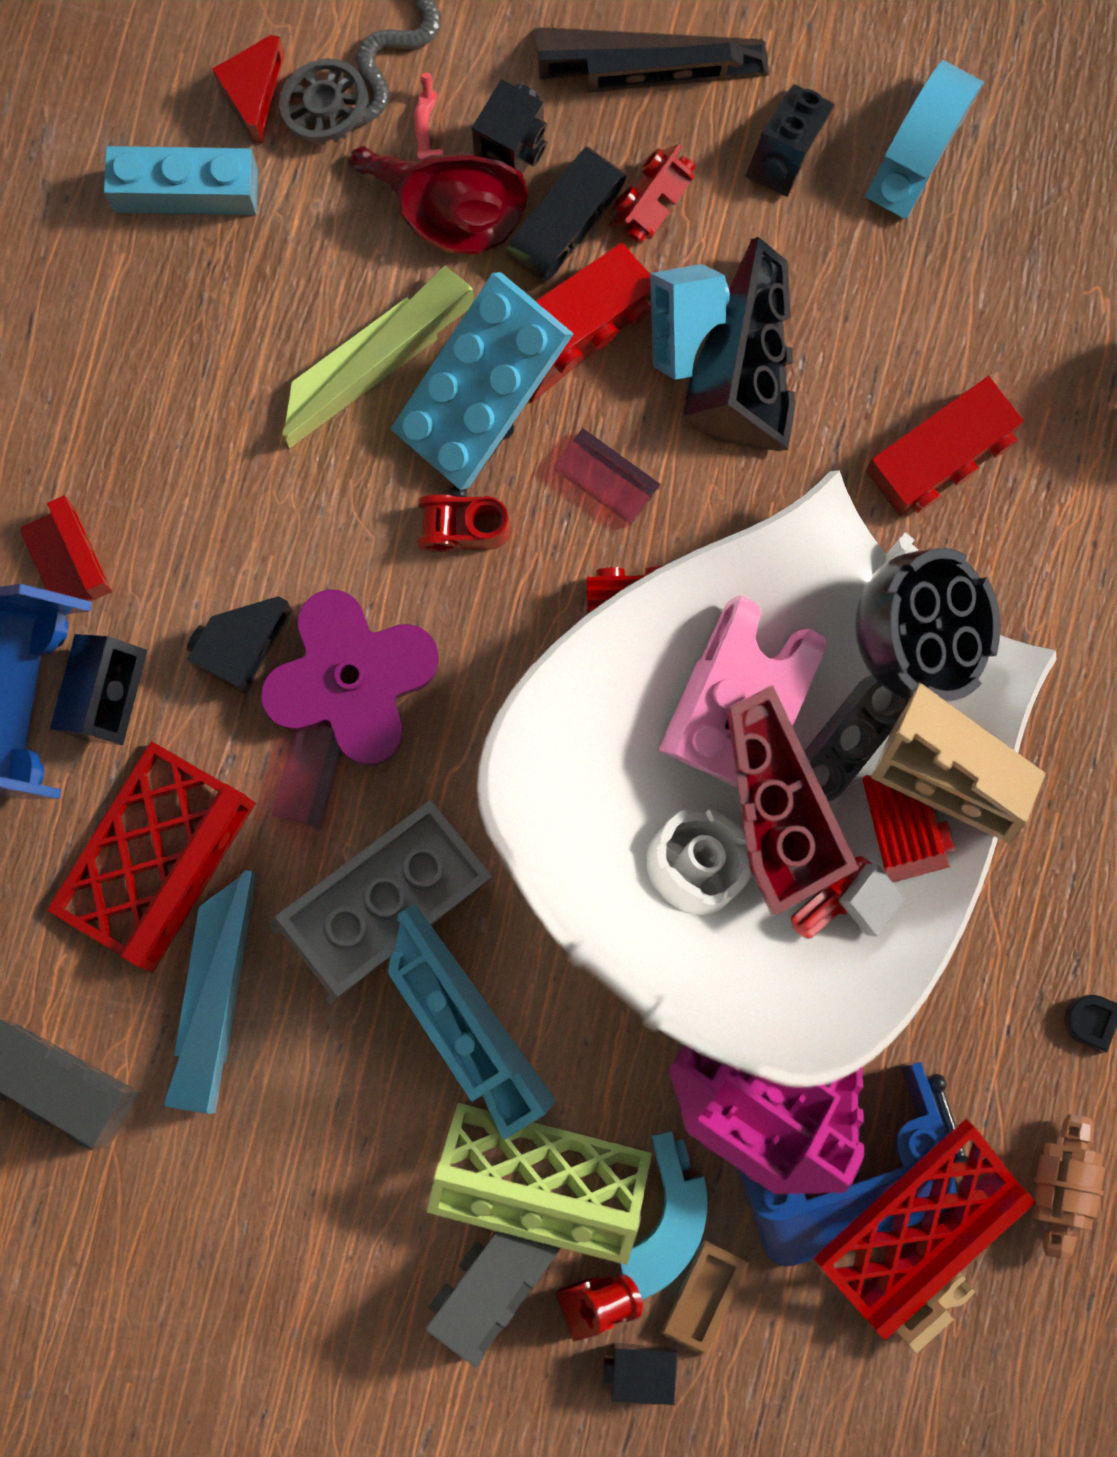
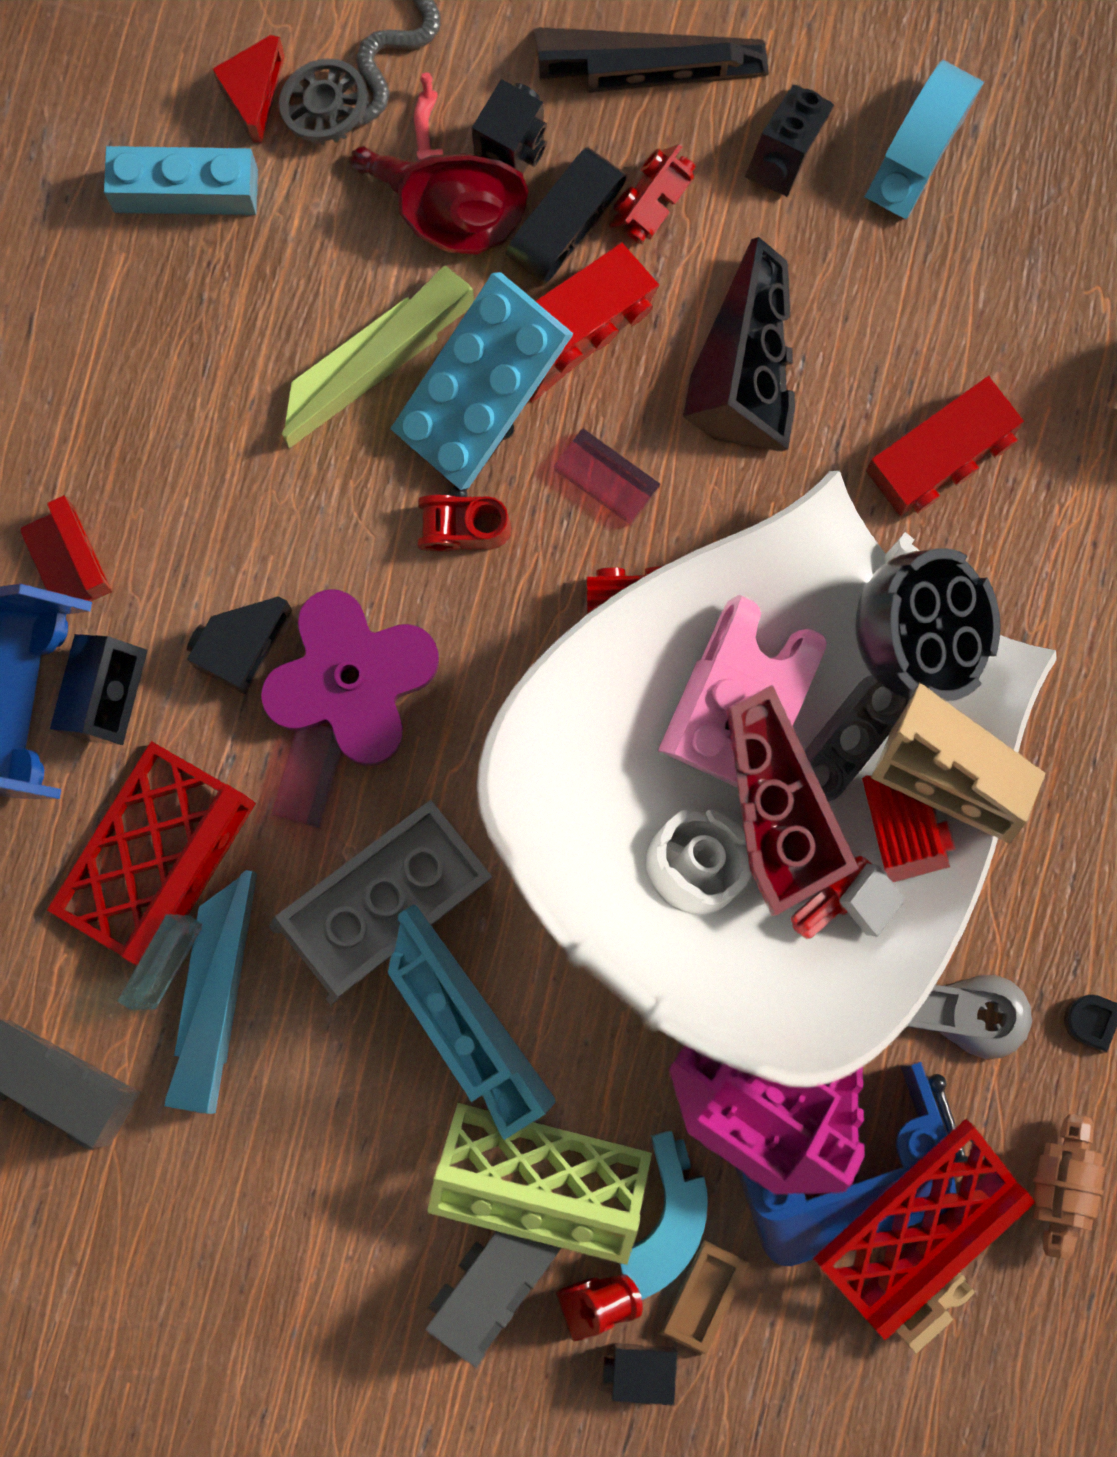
(160, 962): none -> clear light blue tile
(683, 311): medium azure arch -> none
(954, 1012): none -> light grey beam

